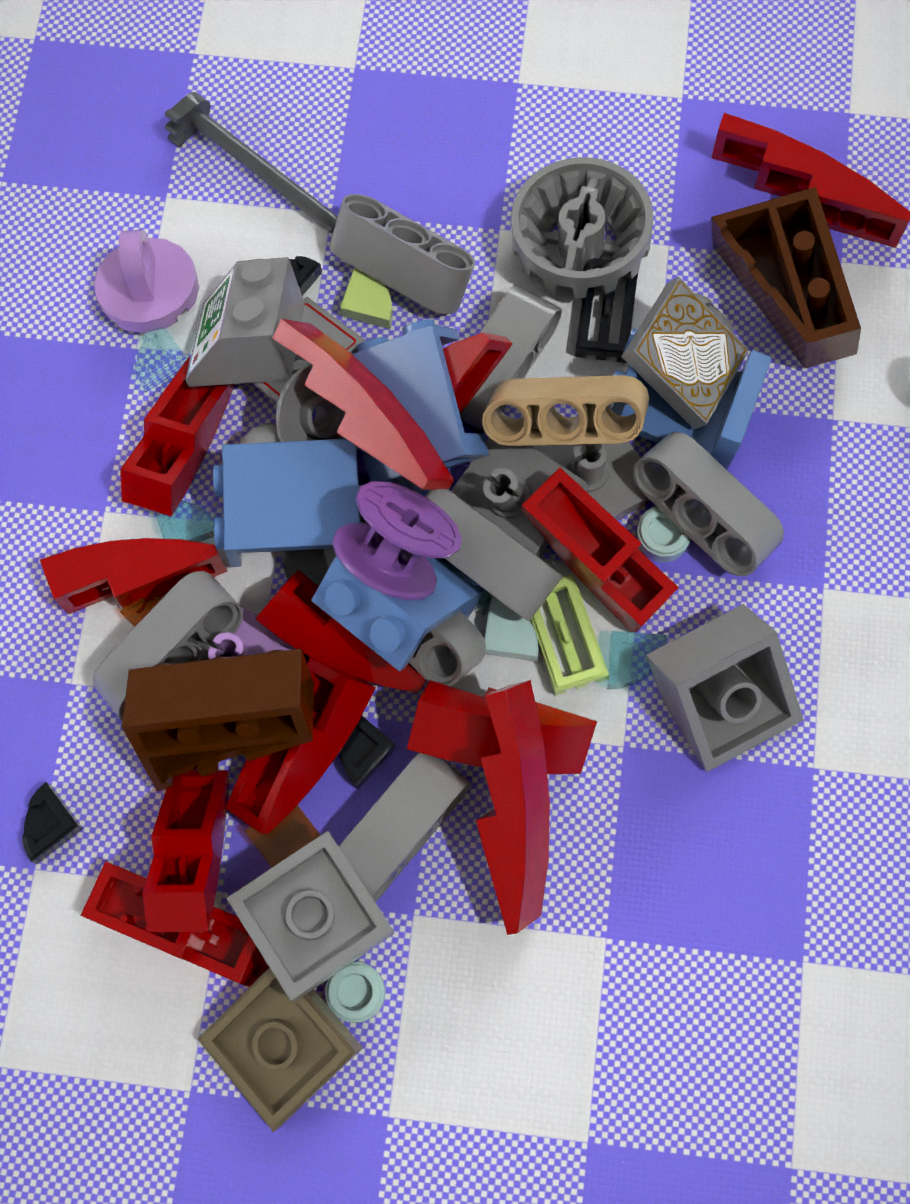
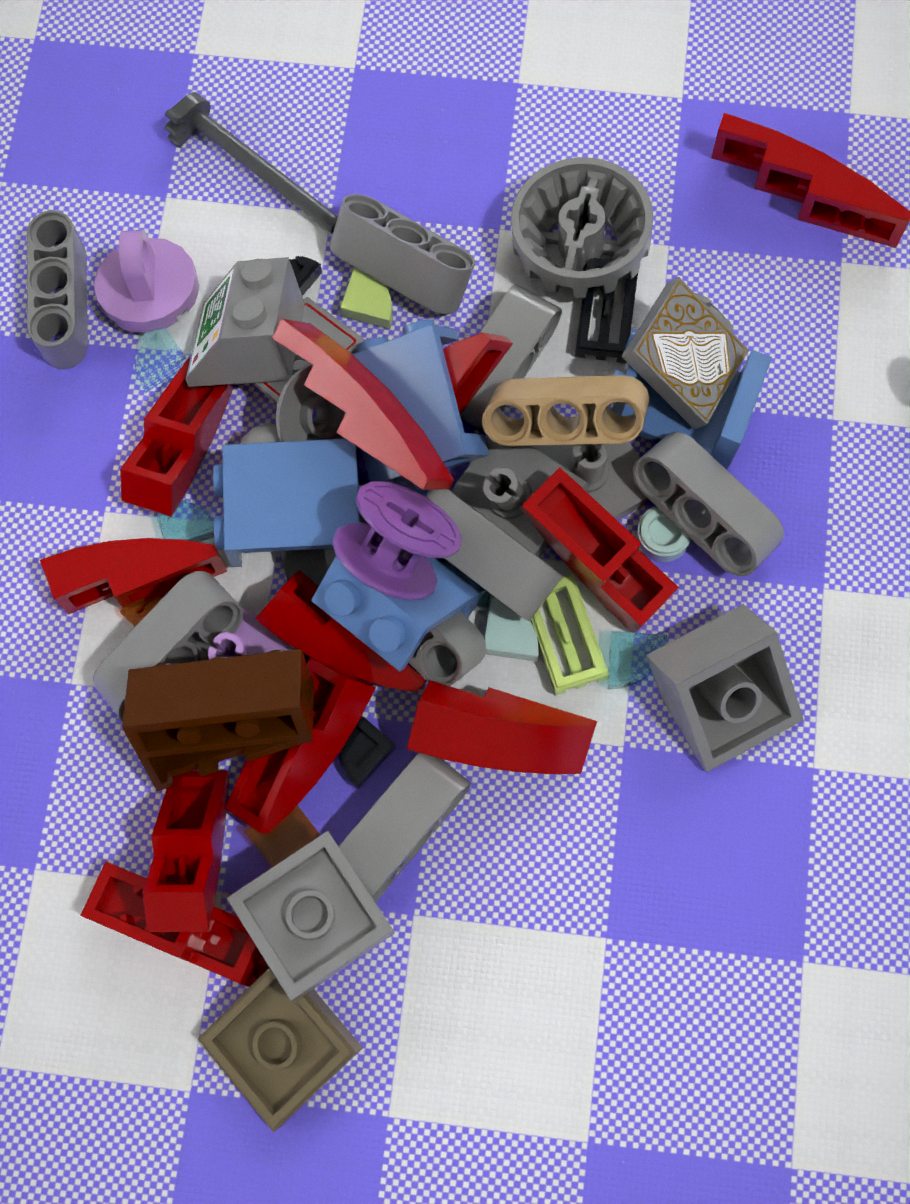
(47, 270): none -> light grey beam
(47, 824): black tile -> none
(355, 993): light aqua tile -> none
(518, 827): red slope -> none
(792, 274): reddish brown wedge -> none

